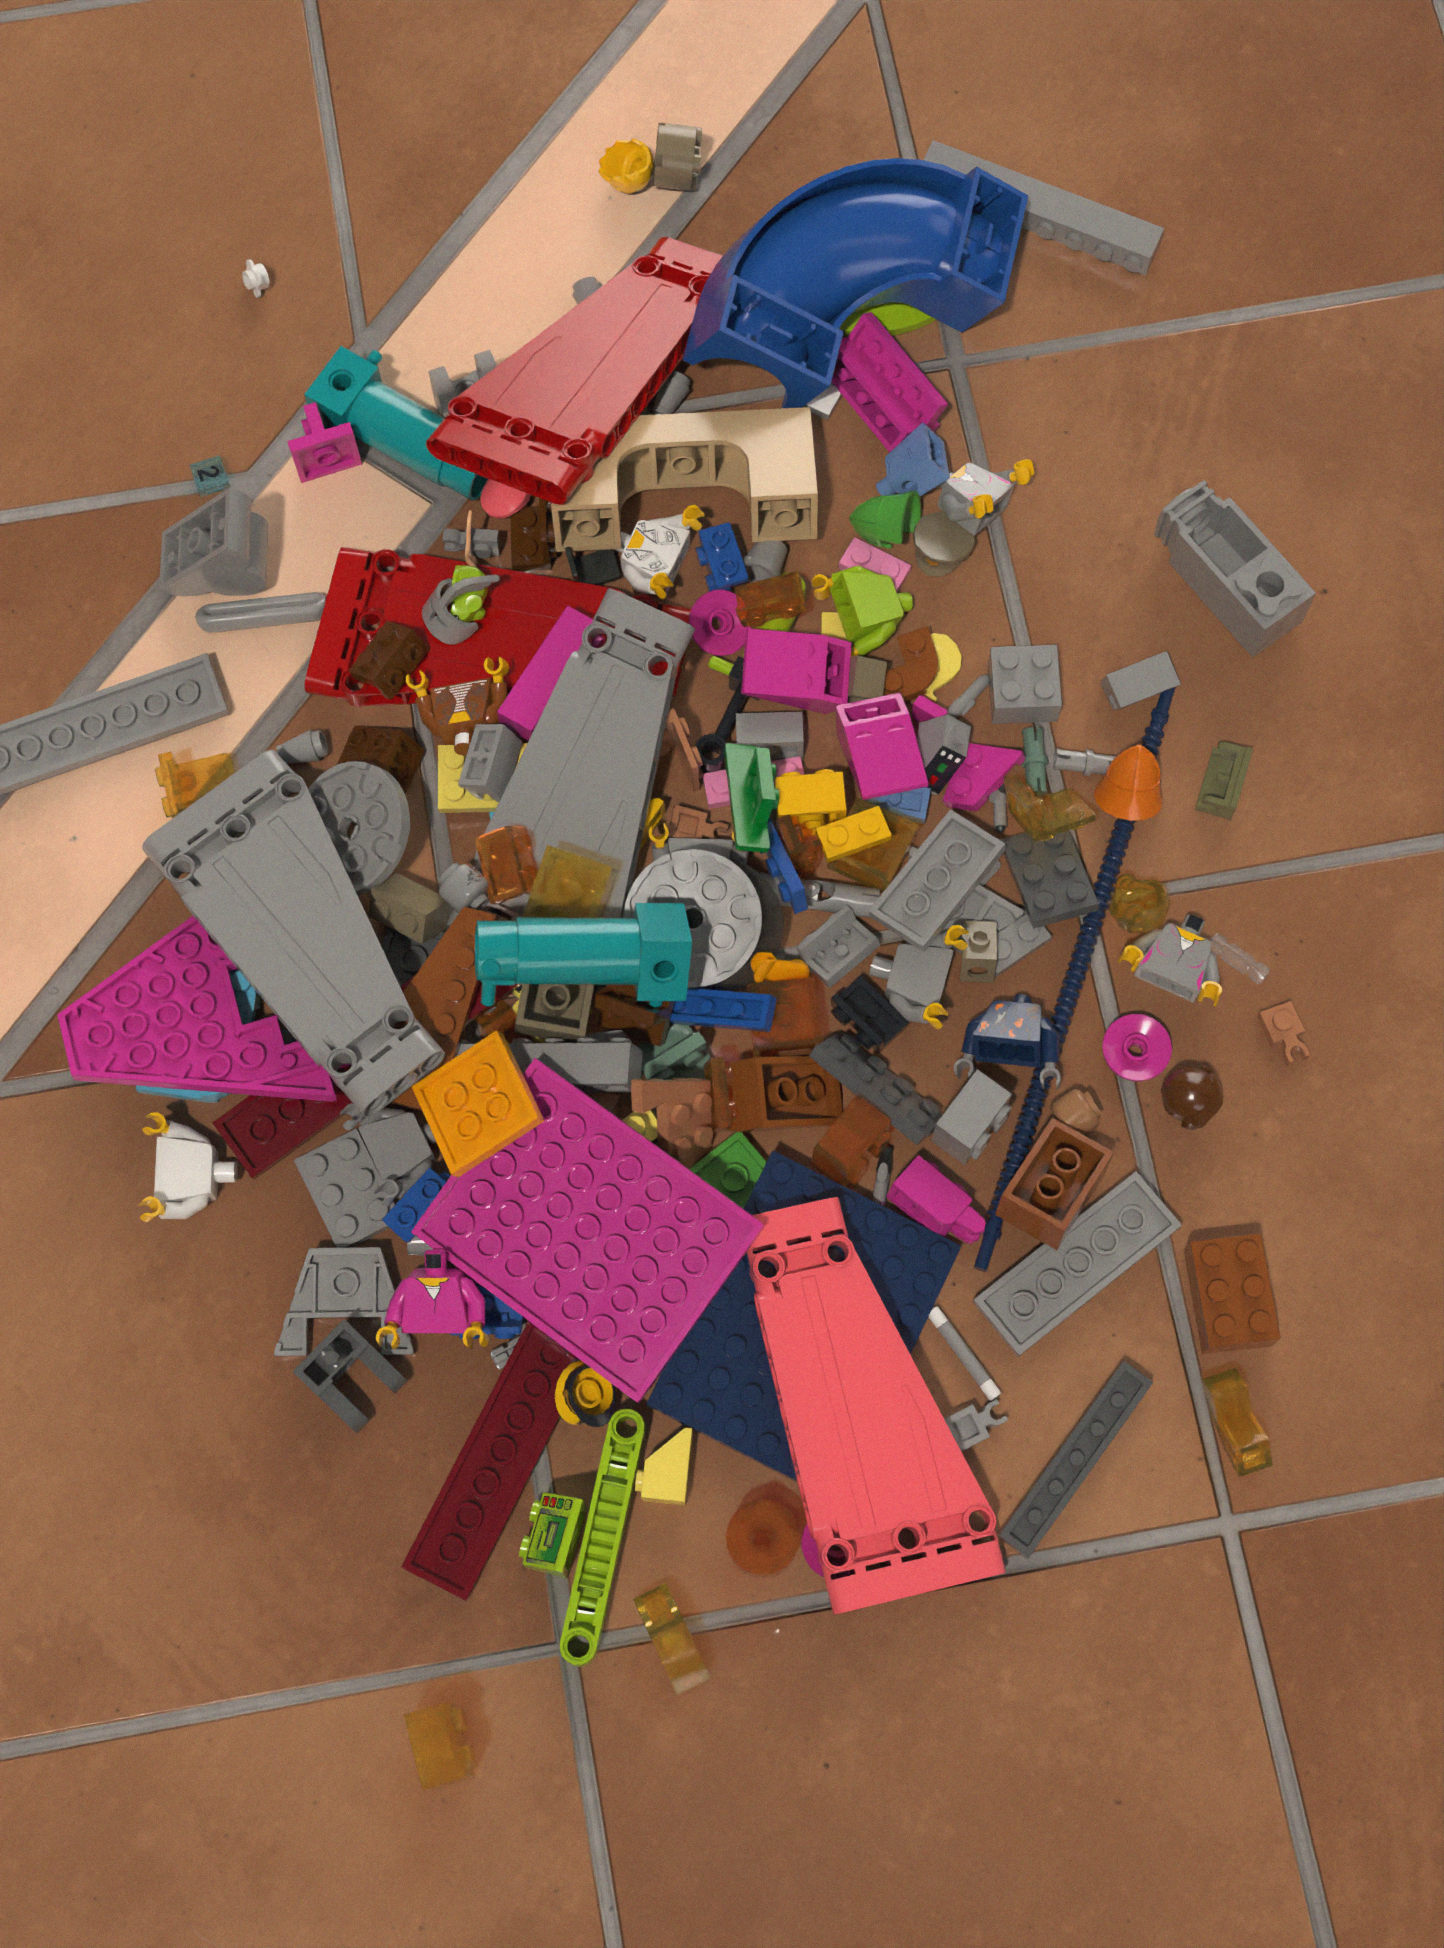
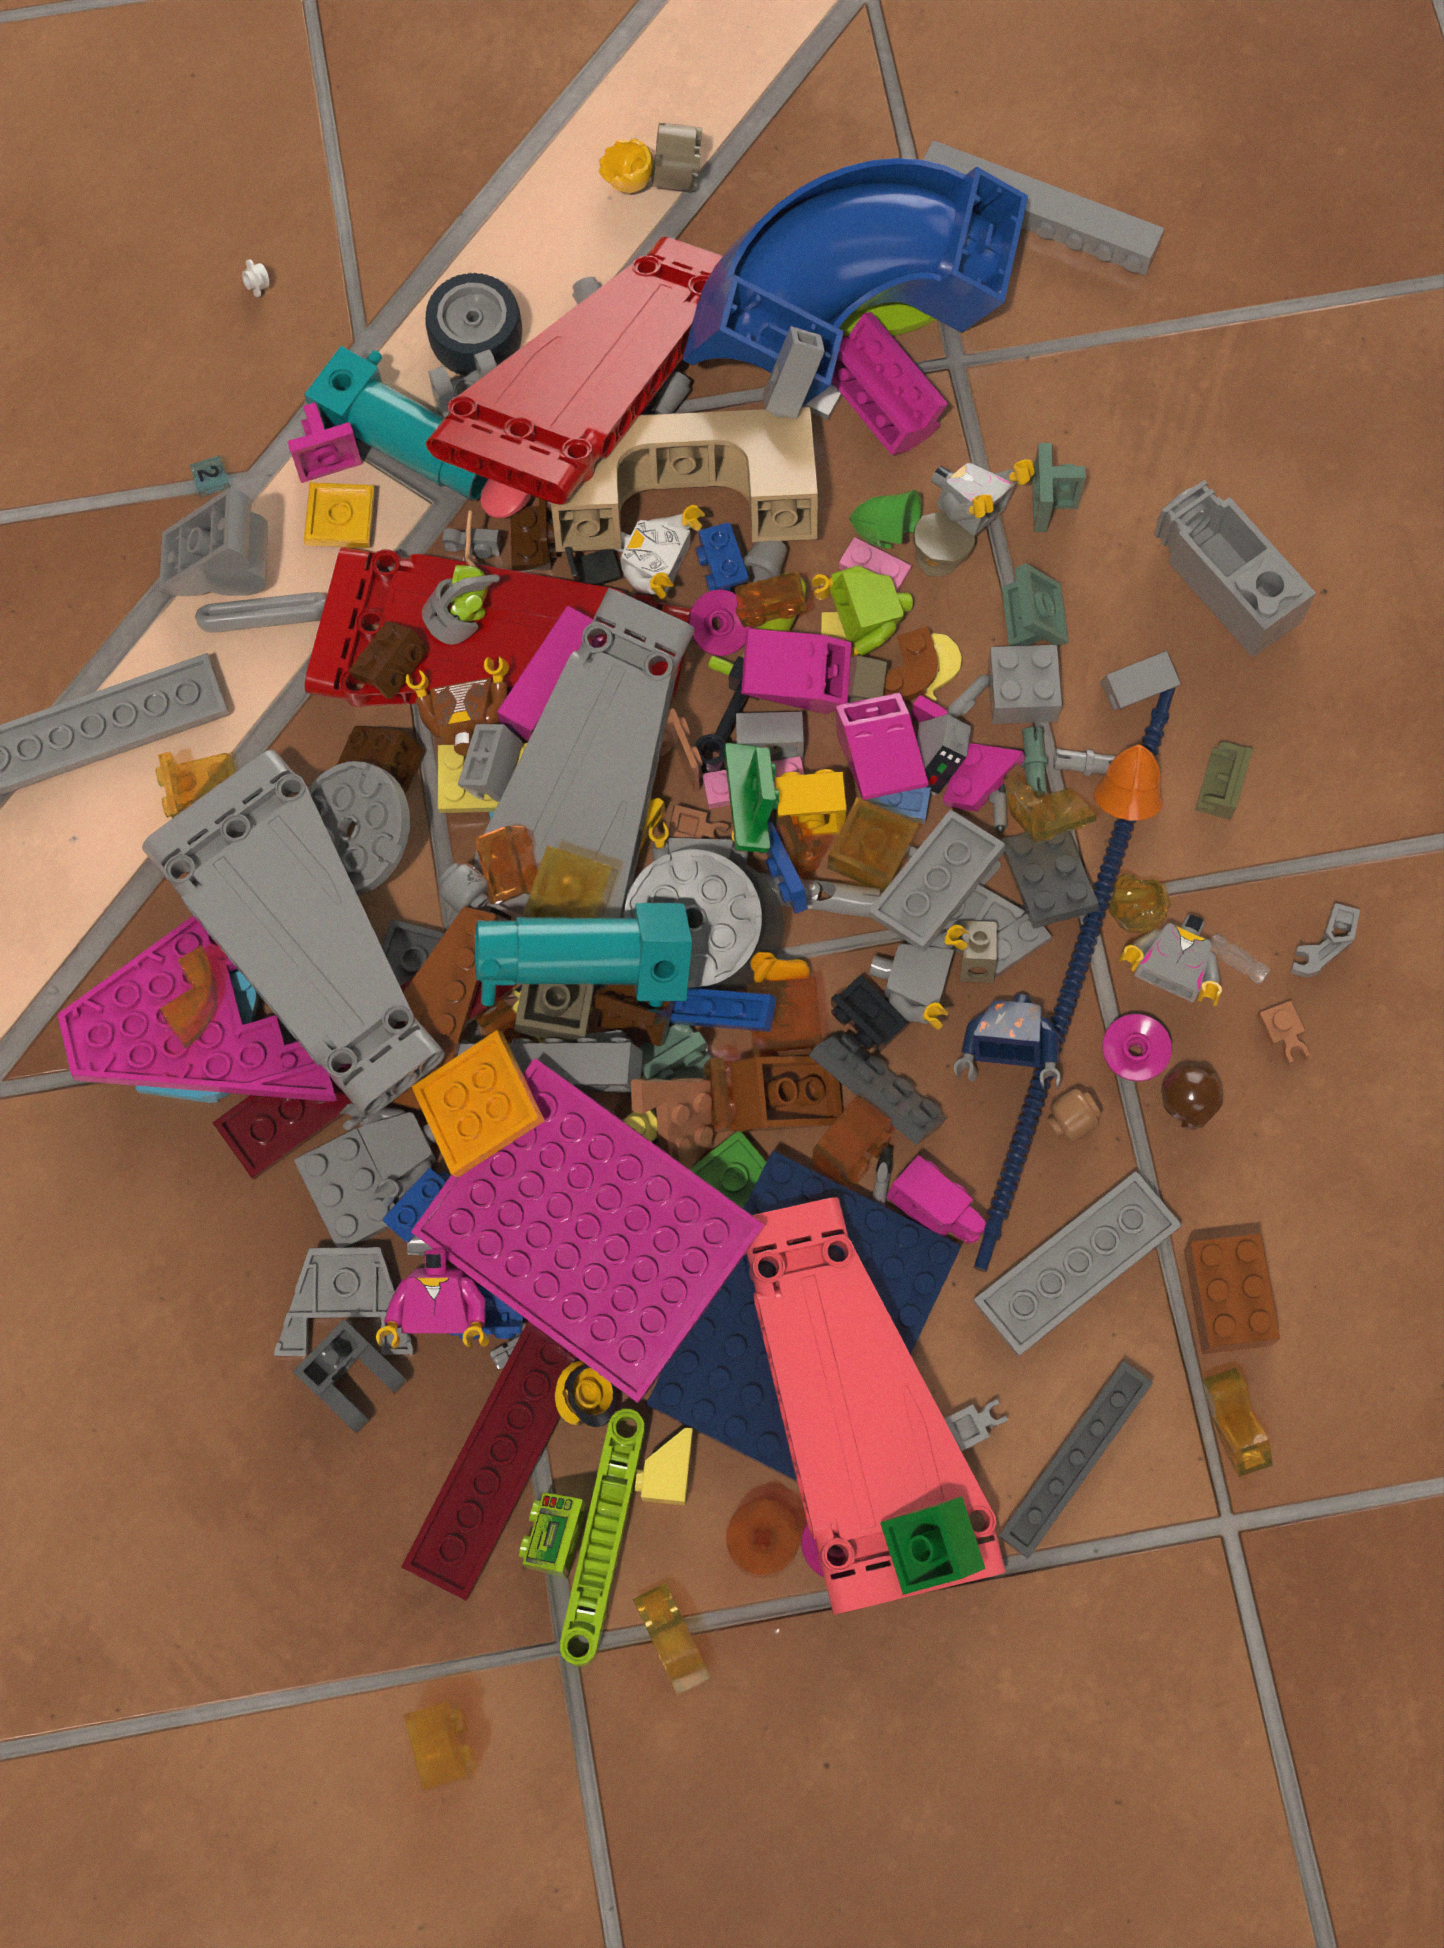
(184, 1171): white torso -> none
(194, 1009): none -> brick
(304, 748): light grey cone -> none
(339, 515): none -> yellow plate
(409, 908): dark tan brick -> none
(470, 317): none -> wheel
(793, 373): none -> light grey brick
(837, 946): light grey bracket -> none
(853, 834): yellow plate -> none
(915, 464): medium blue torso -> none
(932, 1545): none -> green slope
(964, 1354): light grey bar -> none
(971, 1117): light grey brick -> none
(1034, 608): none -> sand green bracket
(1054, 486): none -> sand green bracket
(1054, 1183): dark orange brick -> none
(1319, 956): none -> light grey piece

